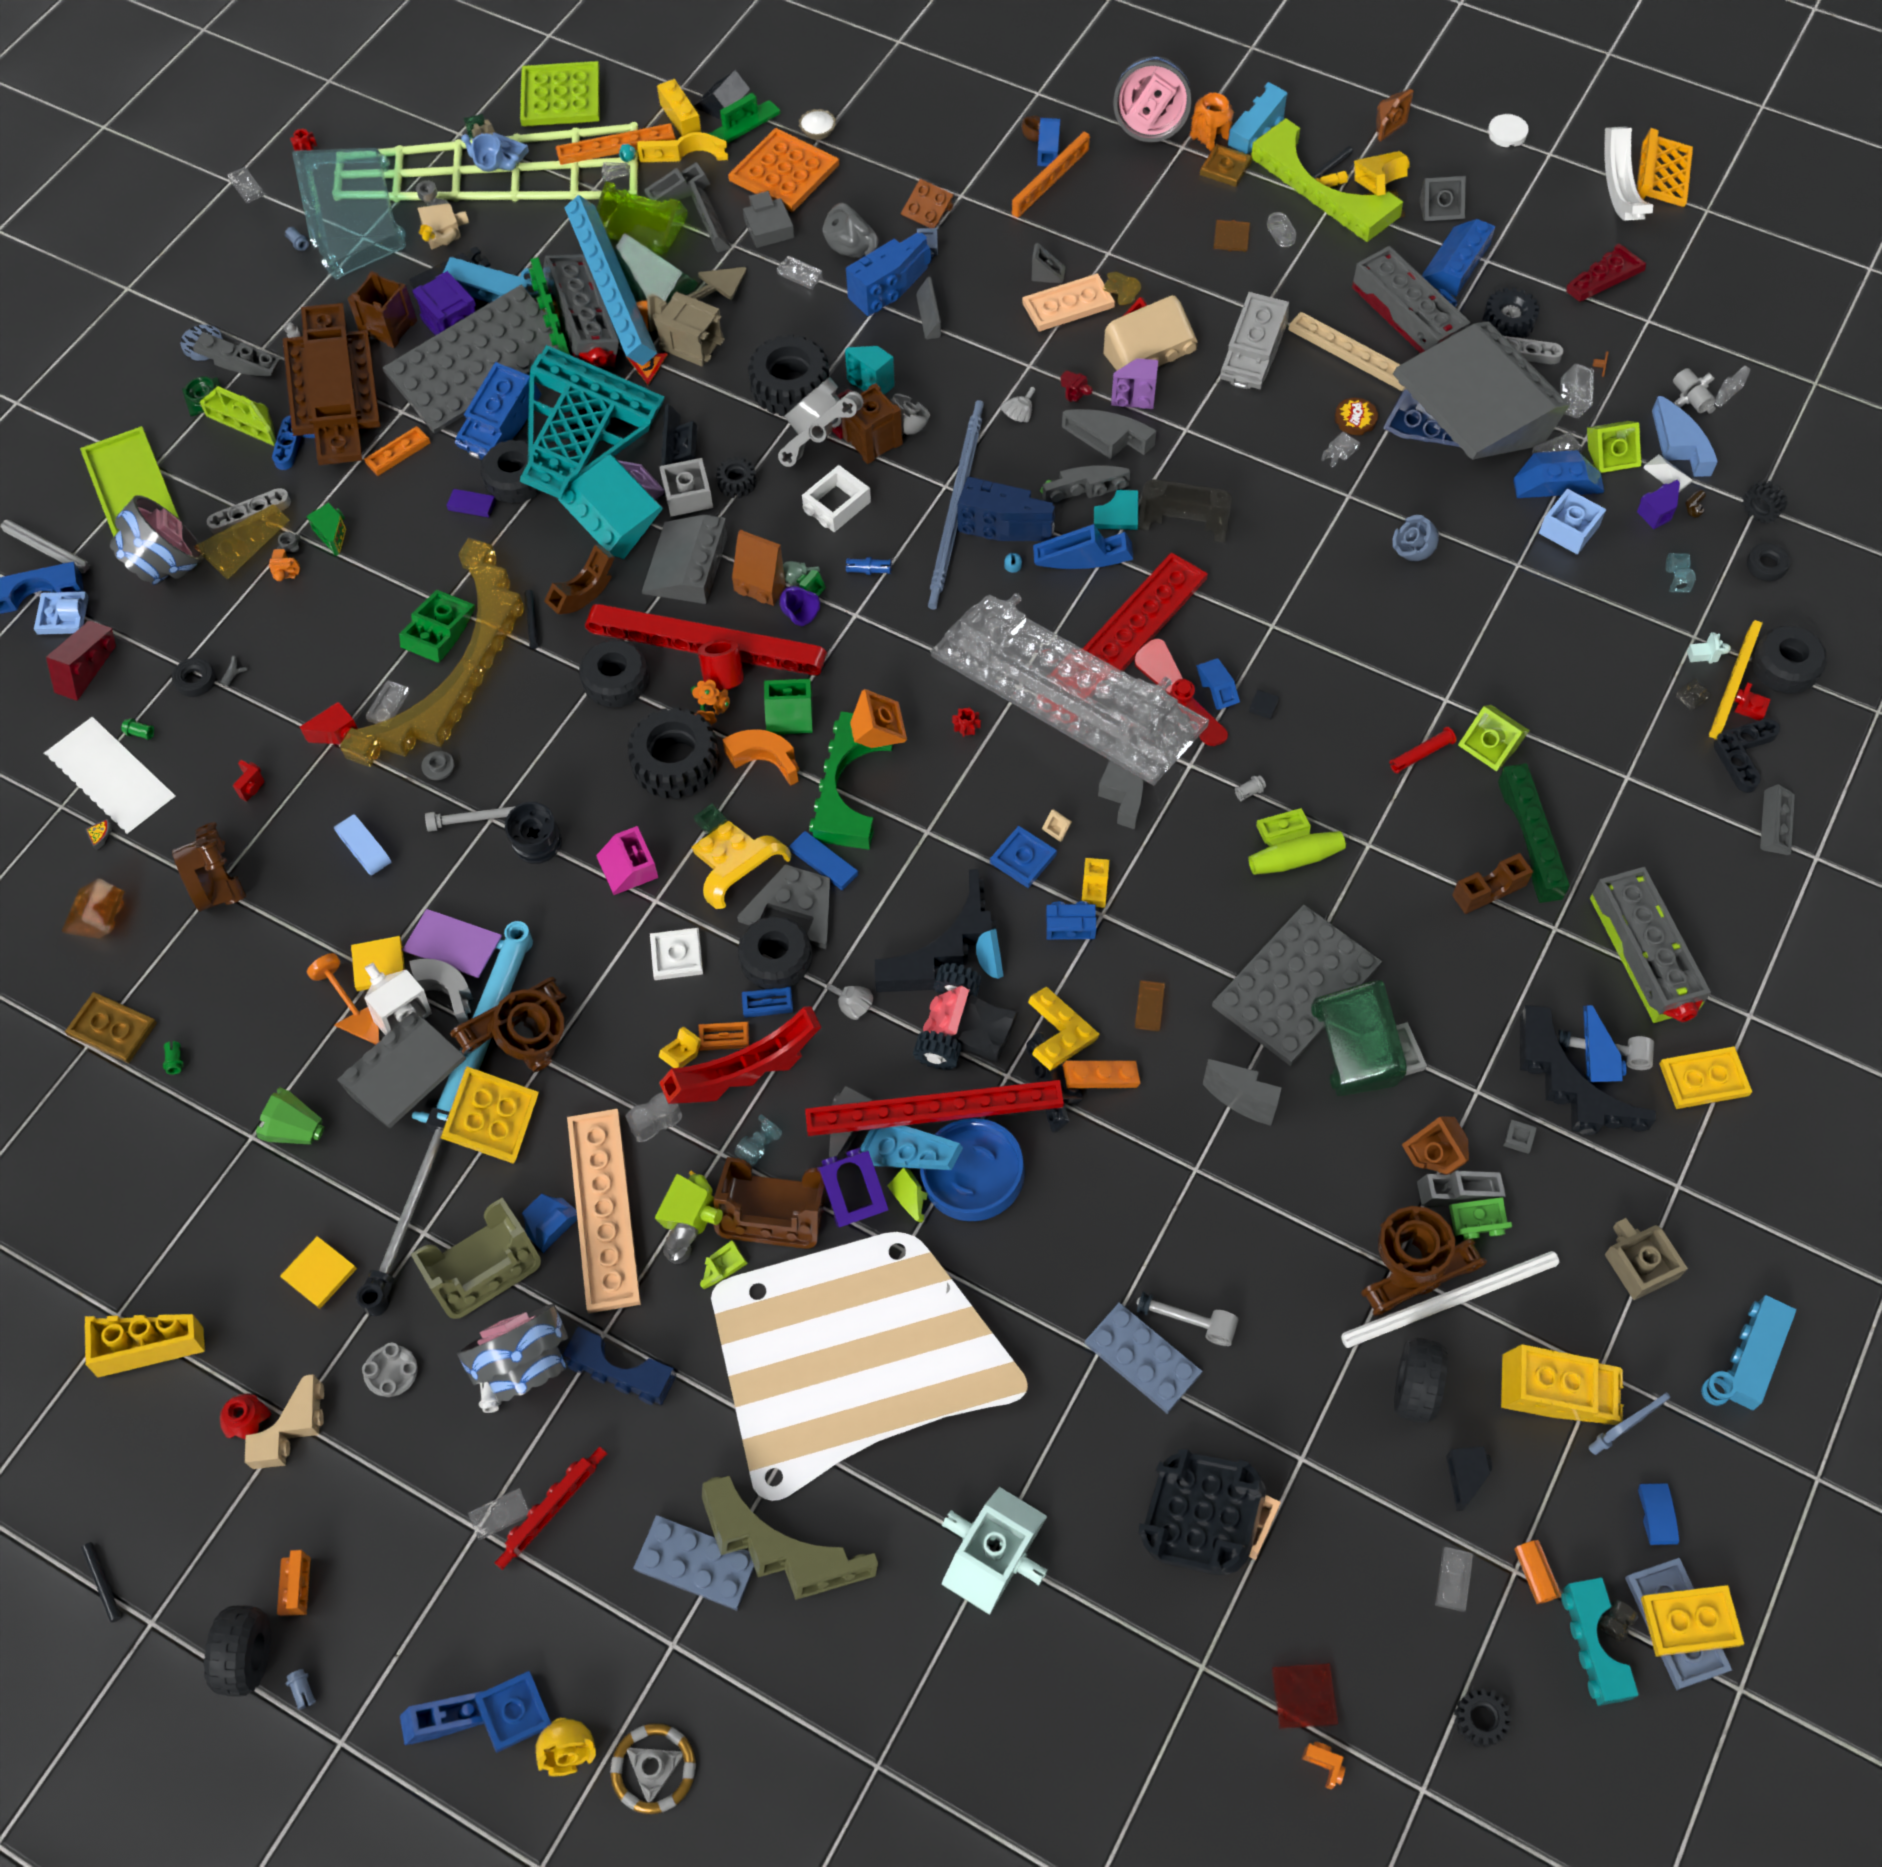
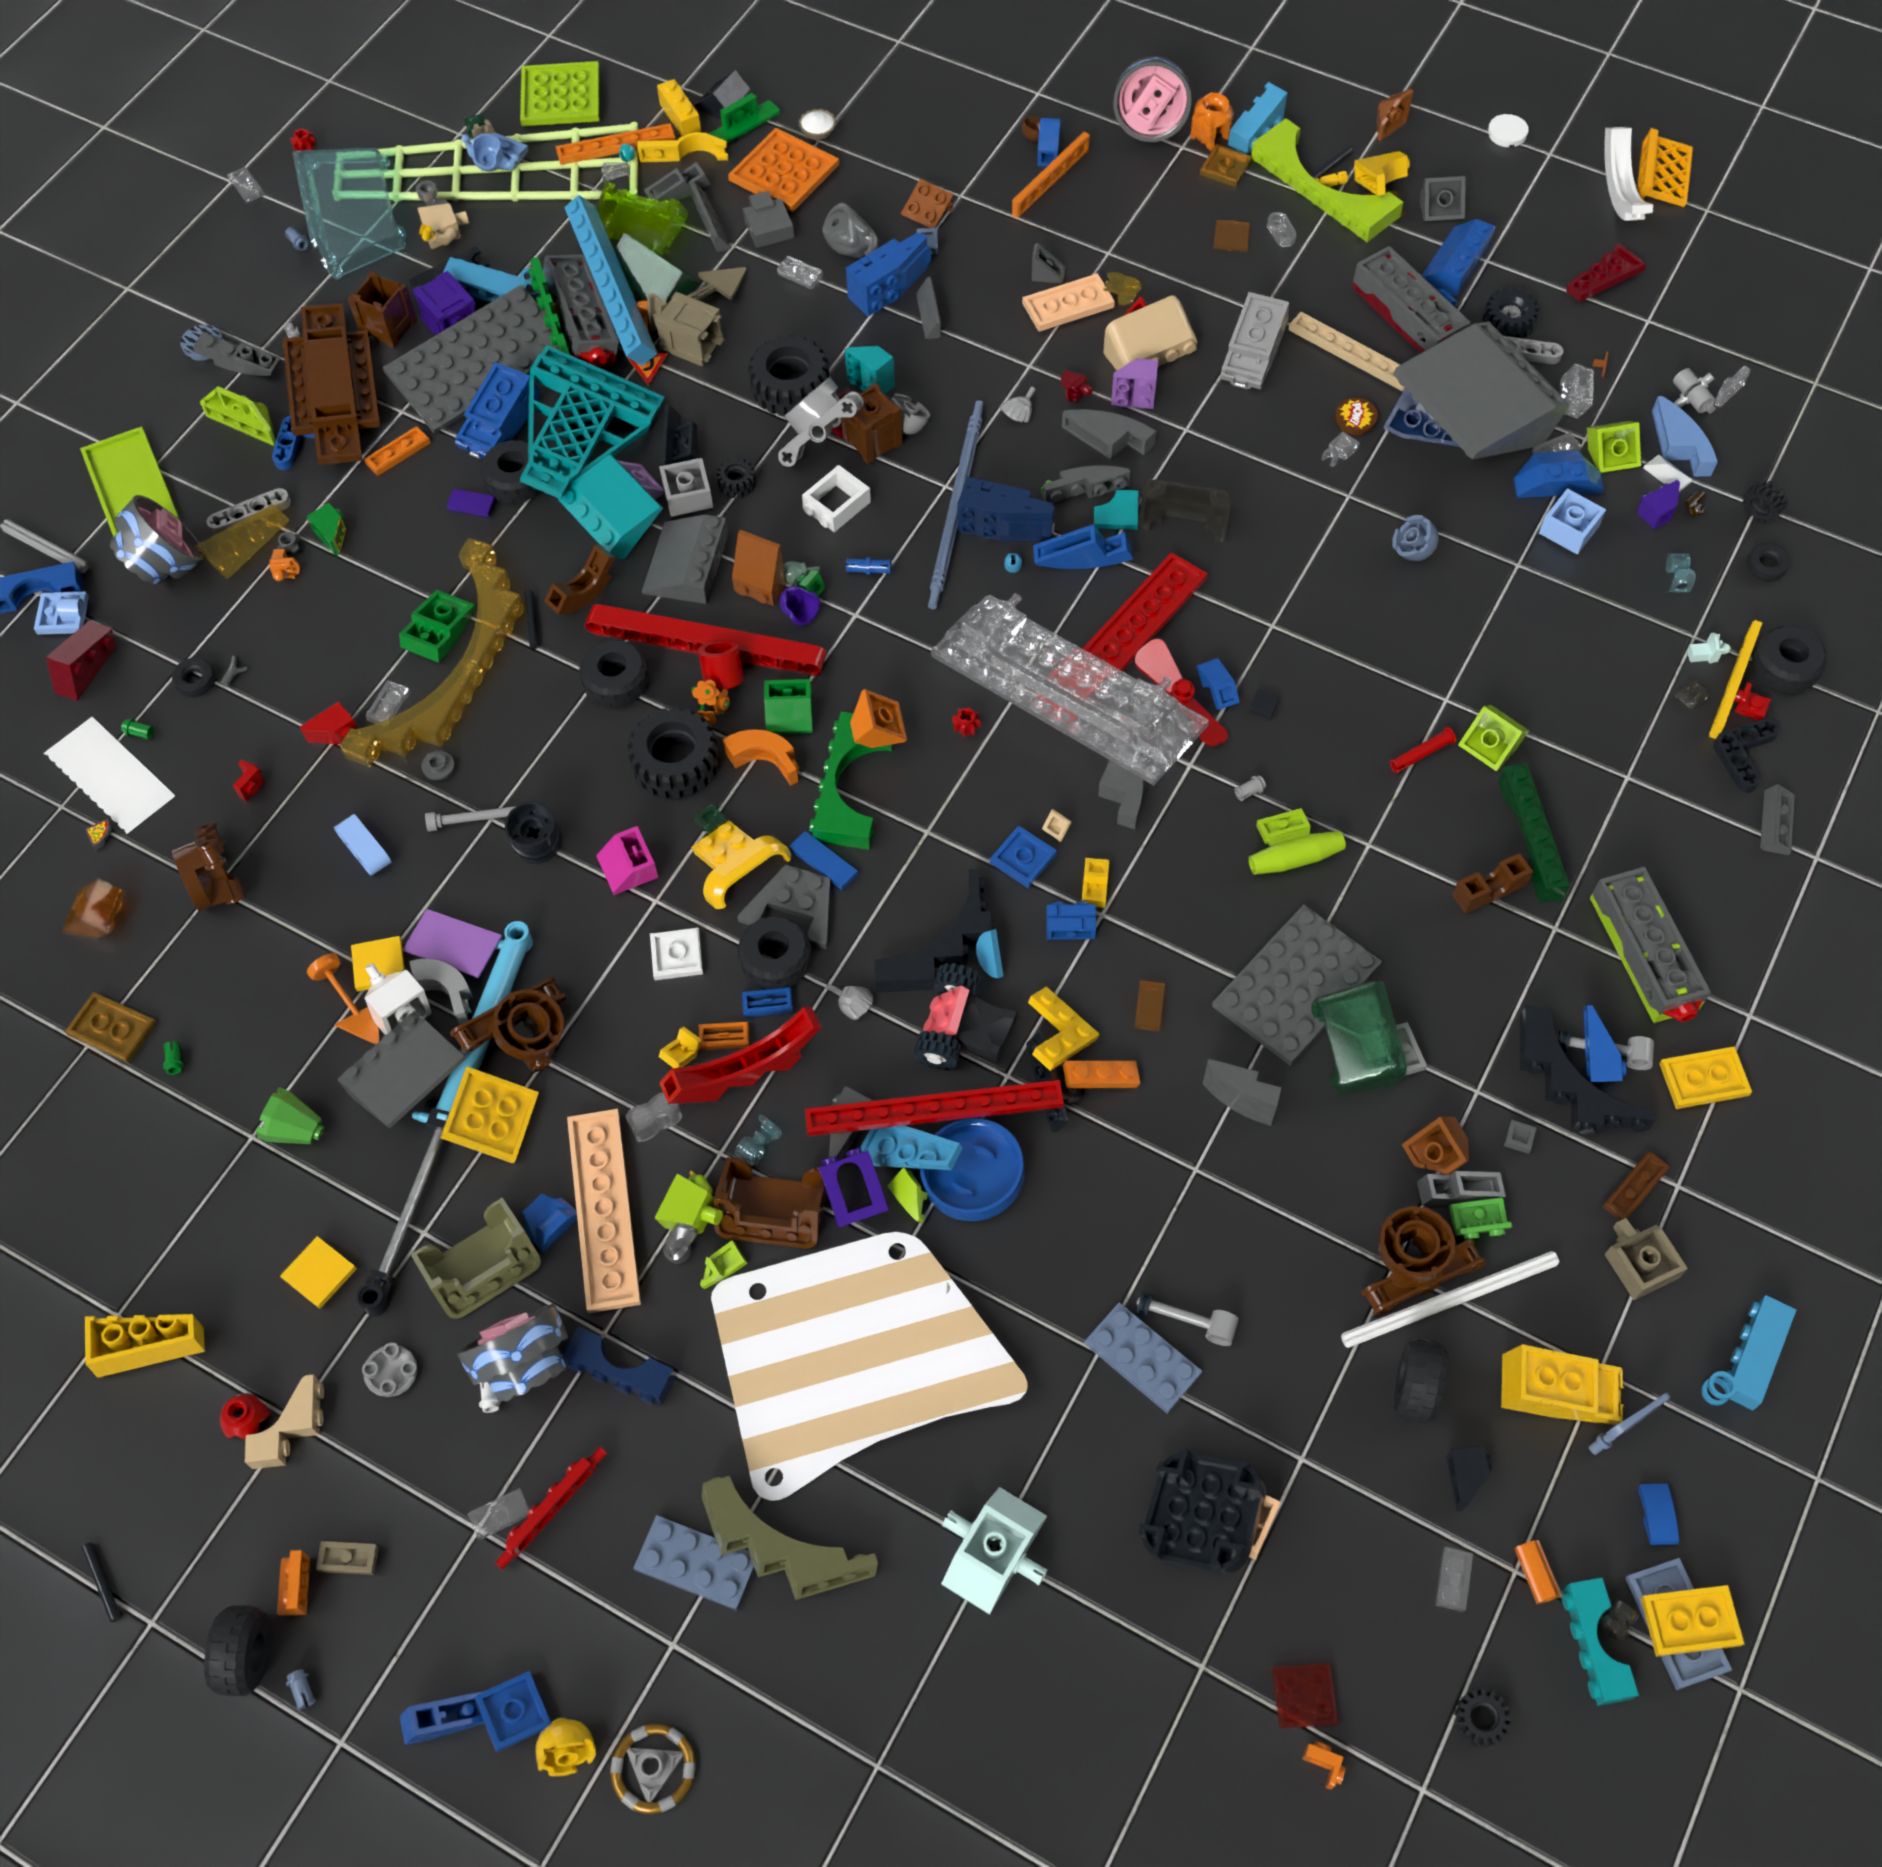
(196, 391): dark green hat -> none
(347, 1558): none -> dark tan plate
(1636, 1186): none -> reddish brown tile

